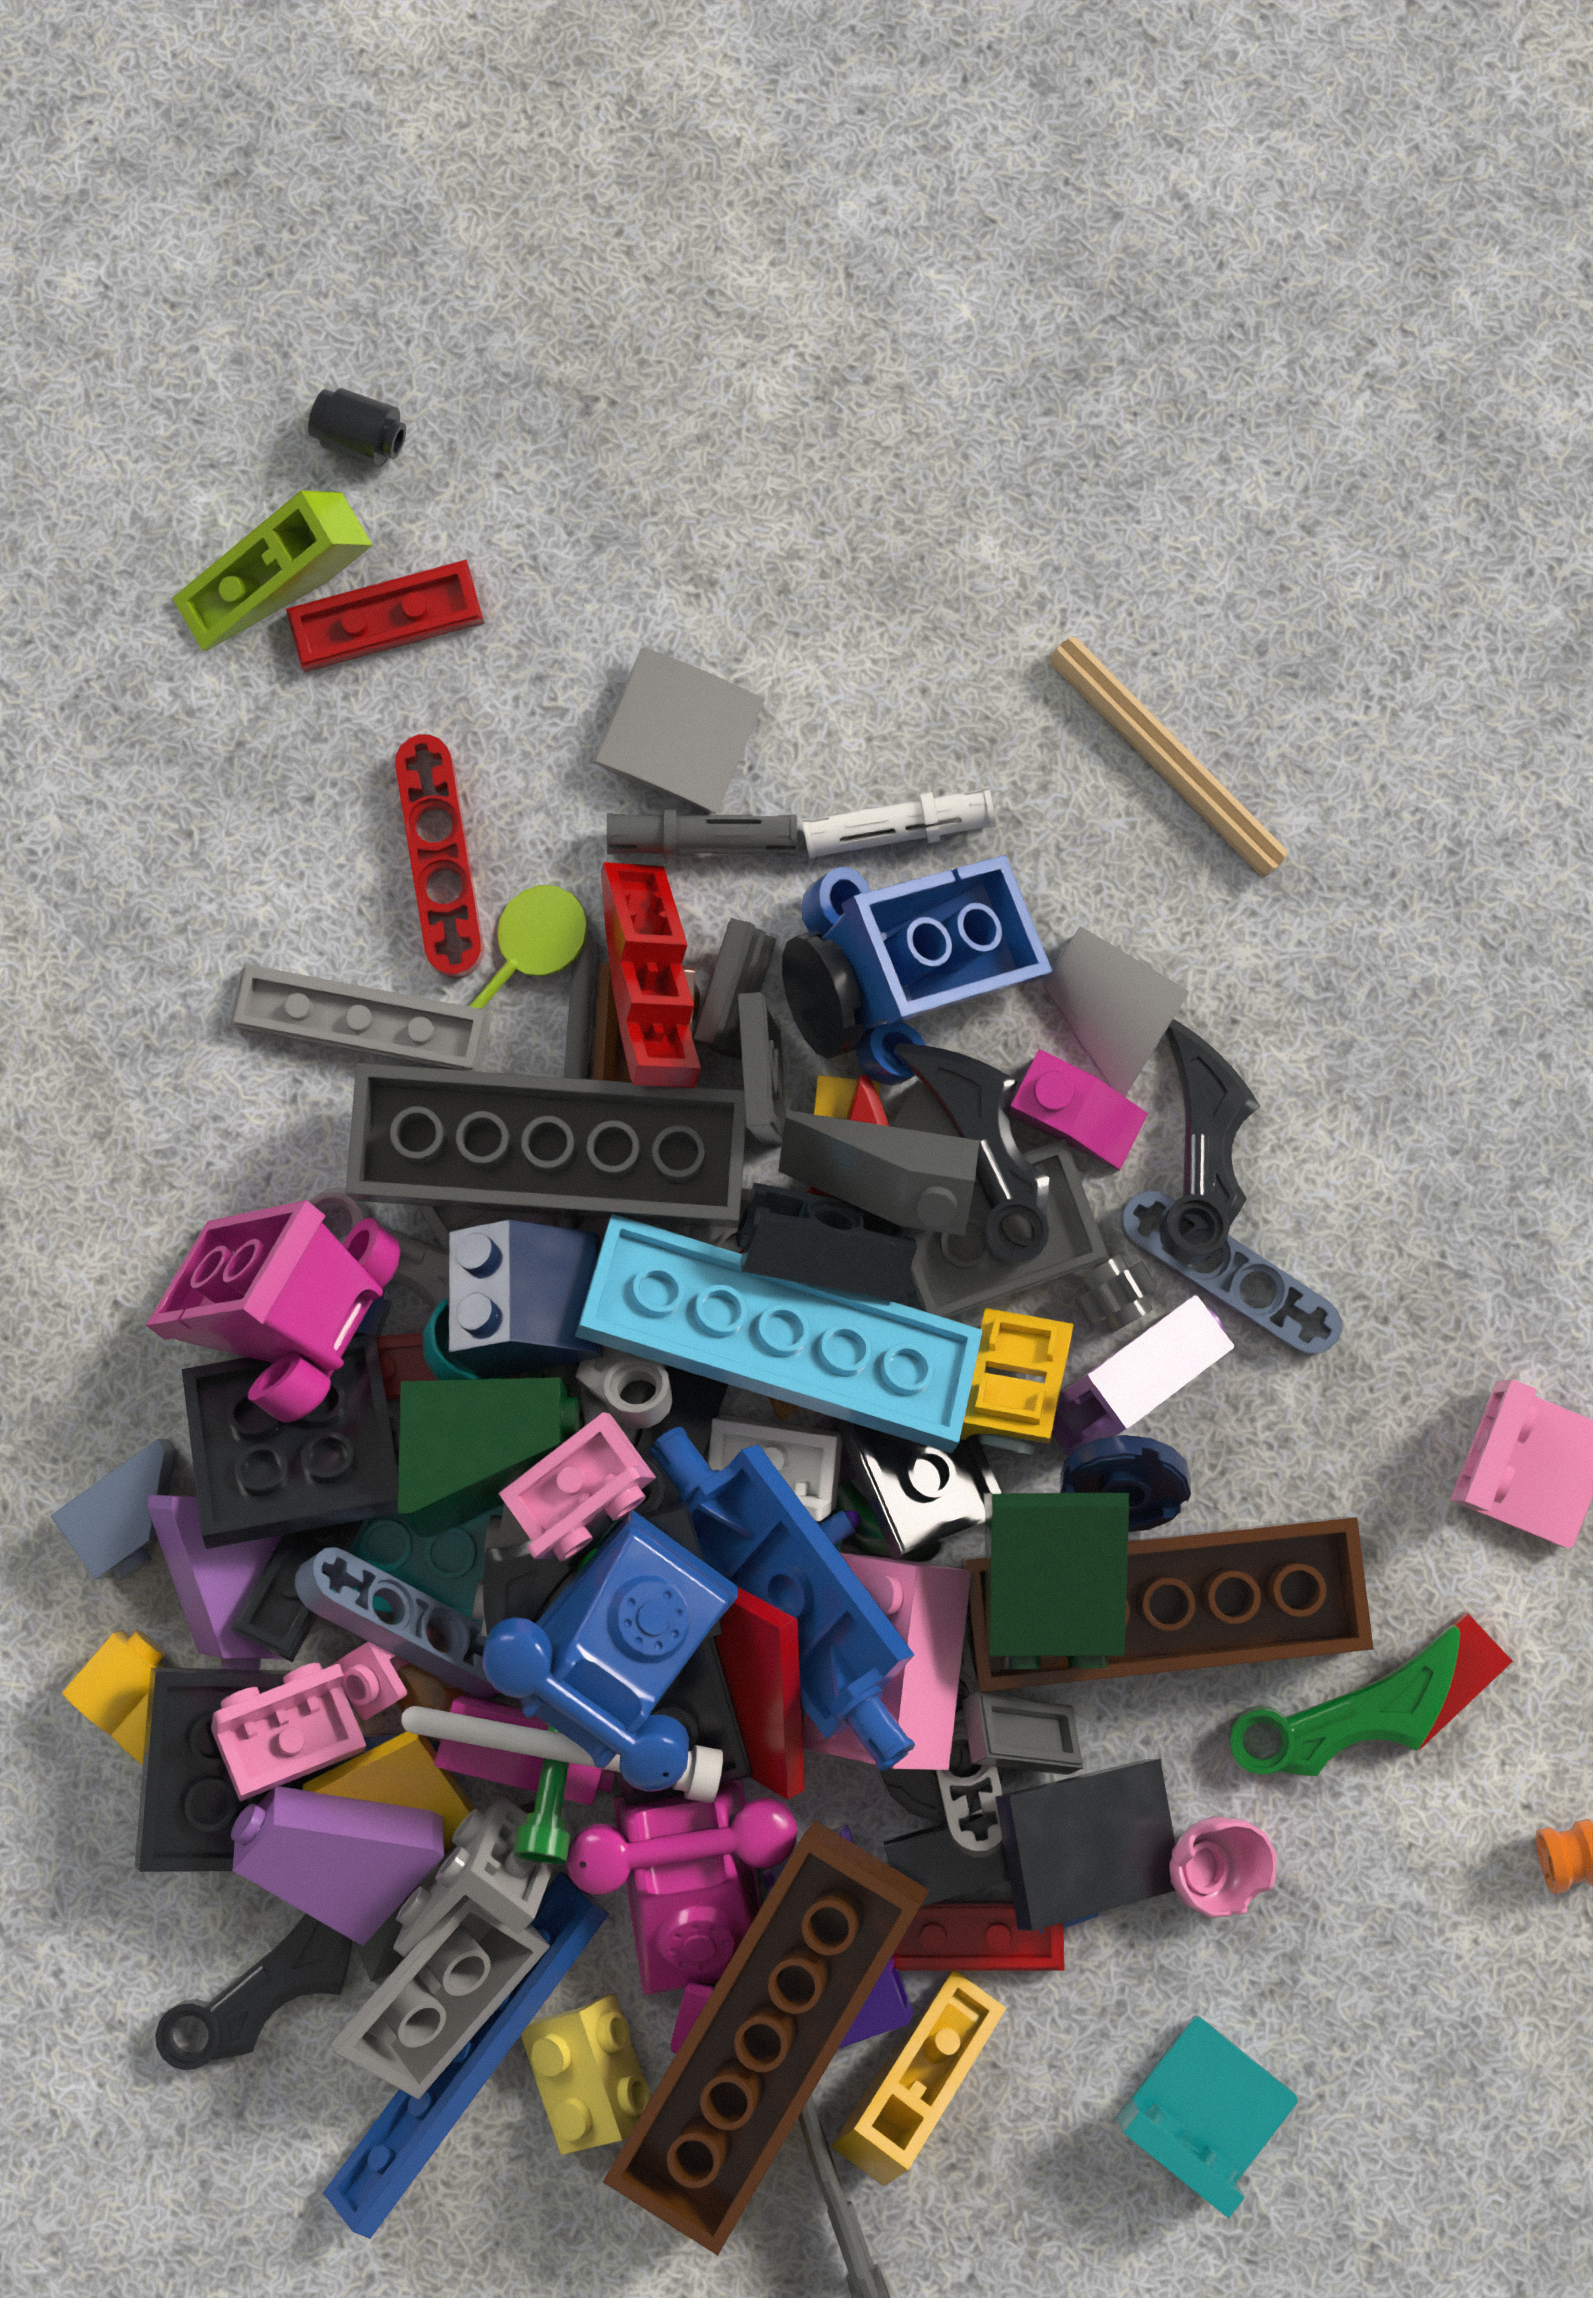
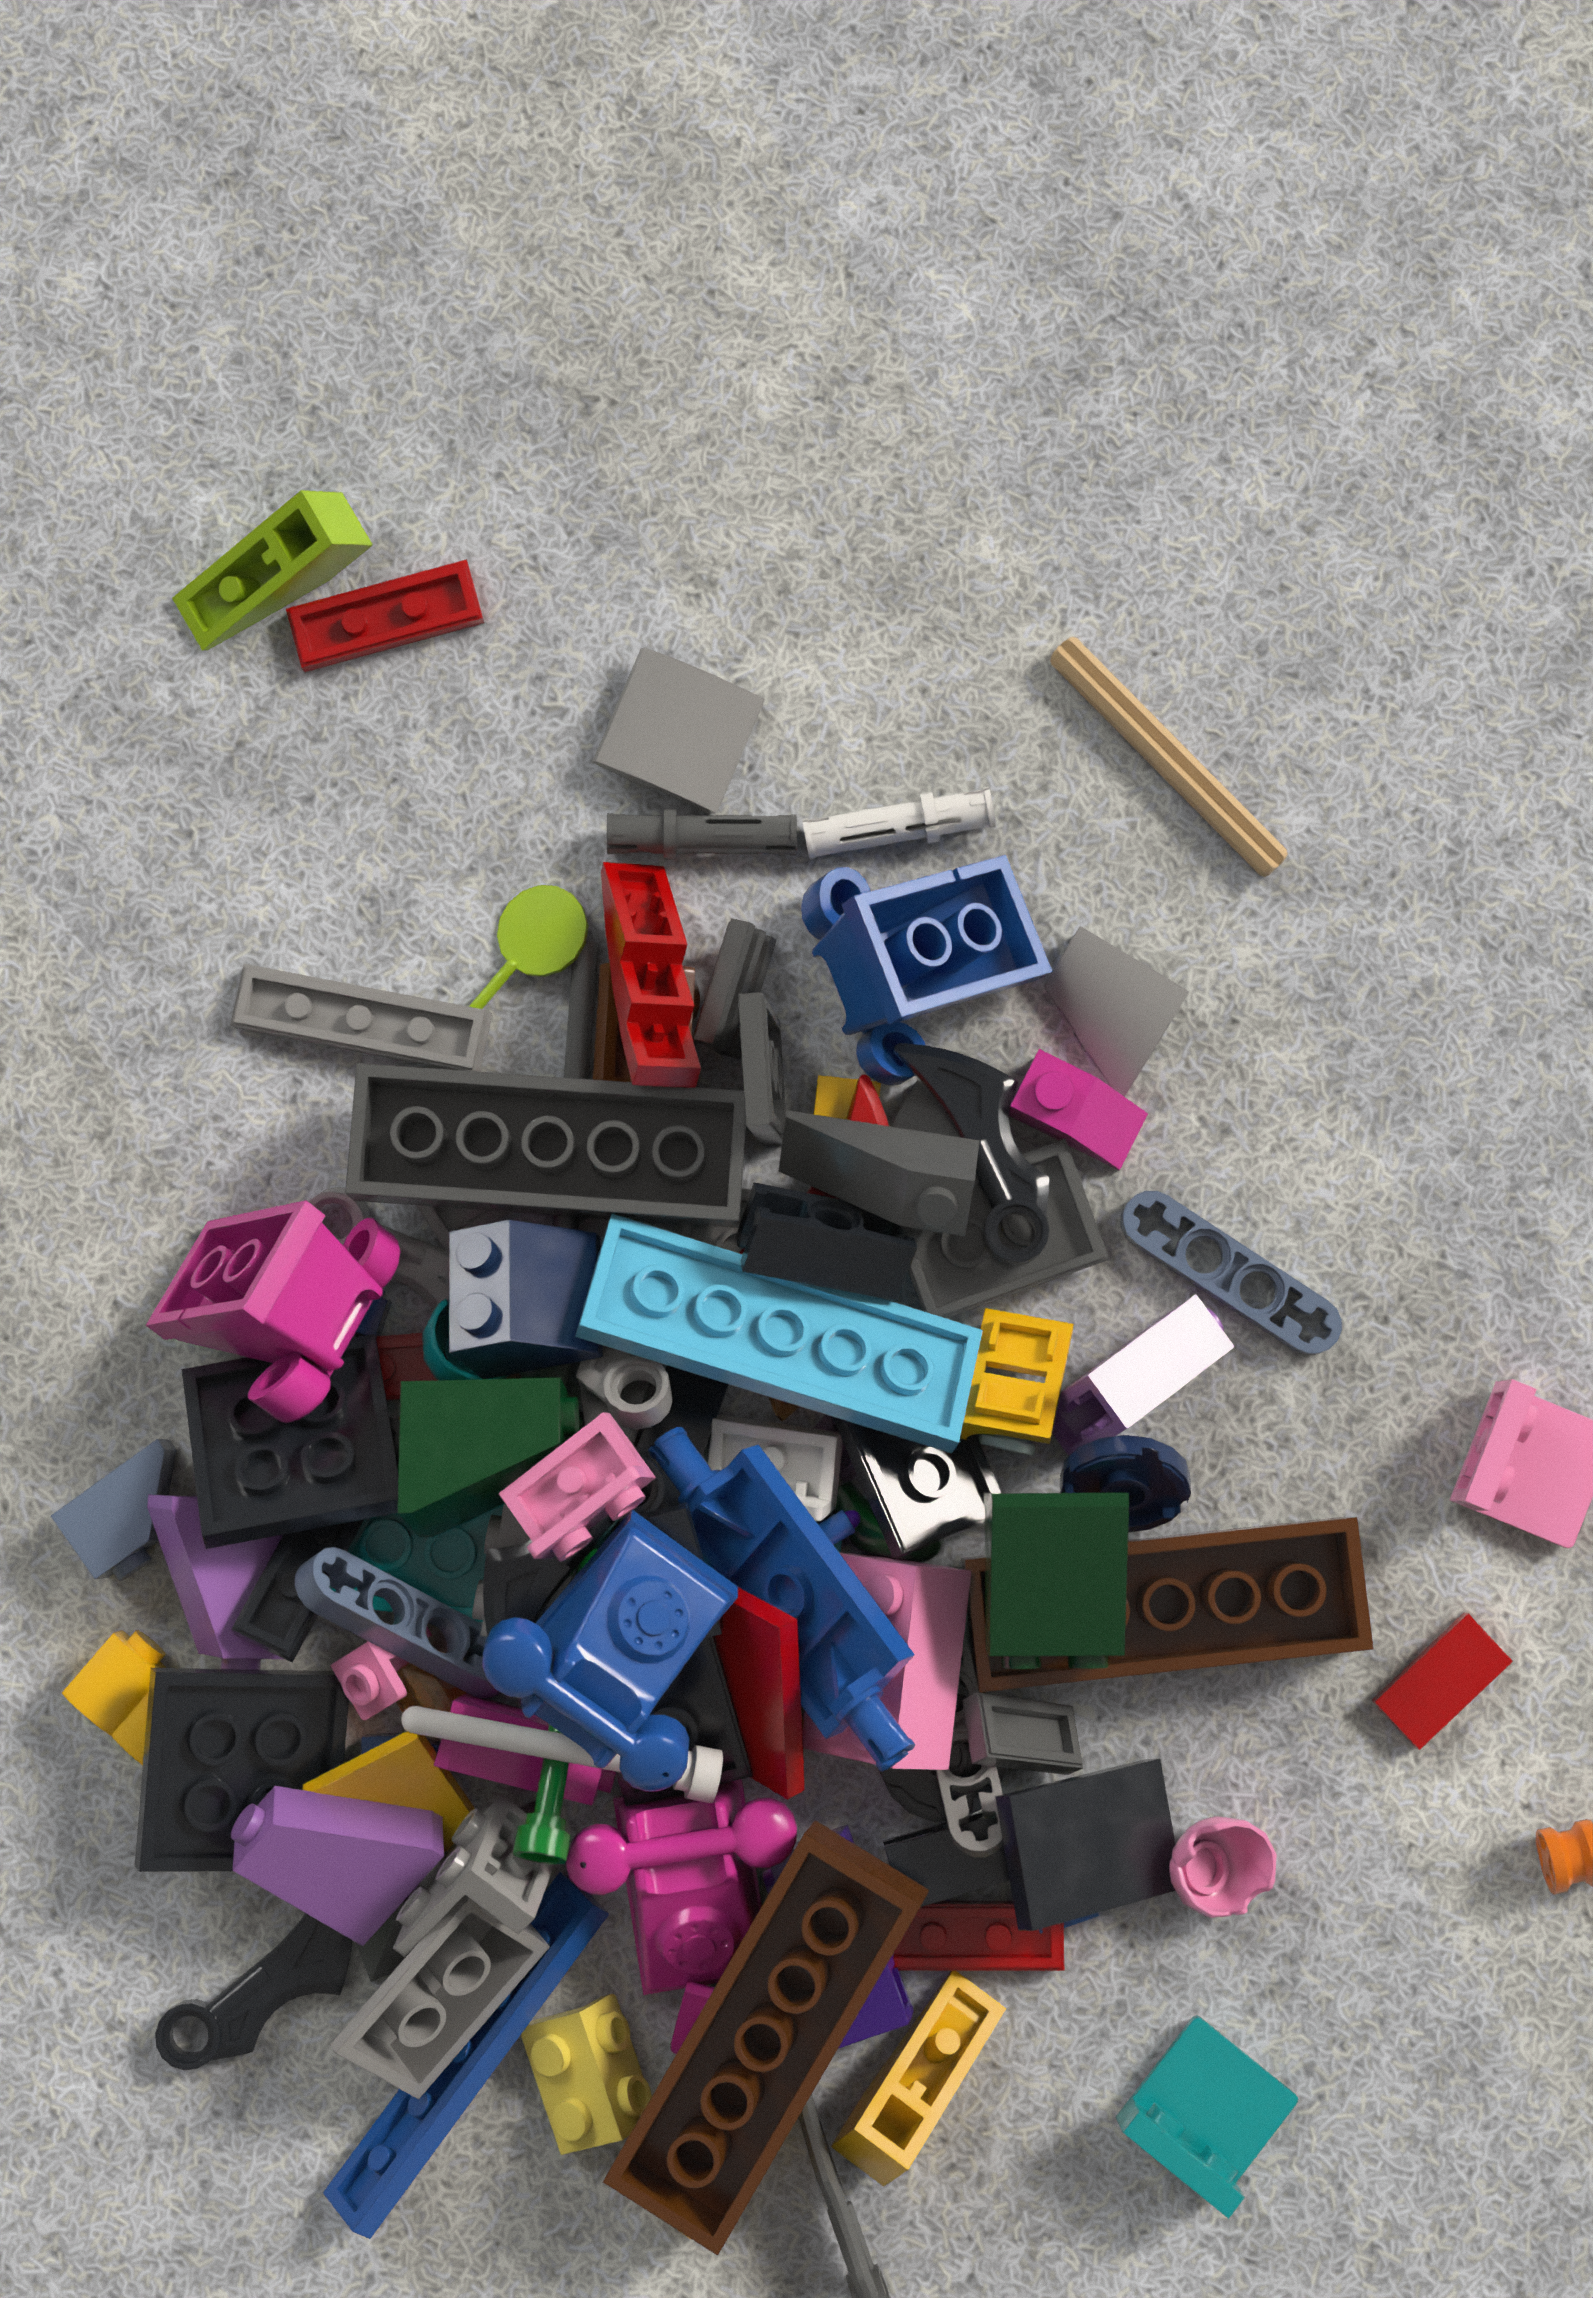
(286, 1730): bright pink bracket -> none
(357, 426): black brick -> none
(439, 856): red beam -> none
(822, 994): black tile -> none
(1116, 1293): dark grey gear -> none
(1214, 1111): black piece -> none
(1390, 1709): green piece -> none

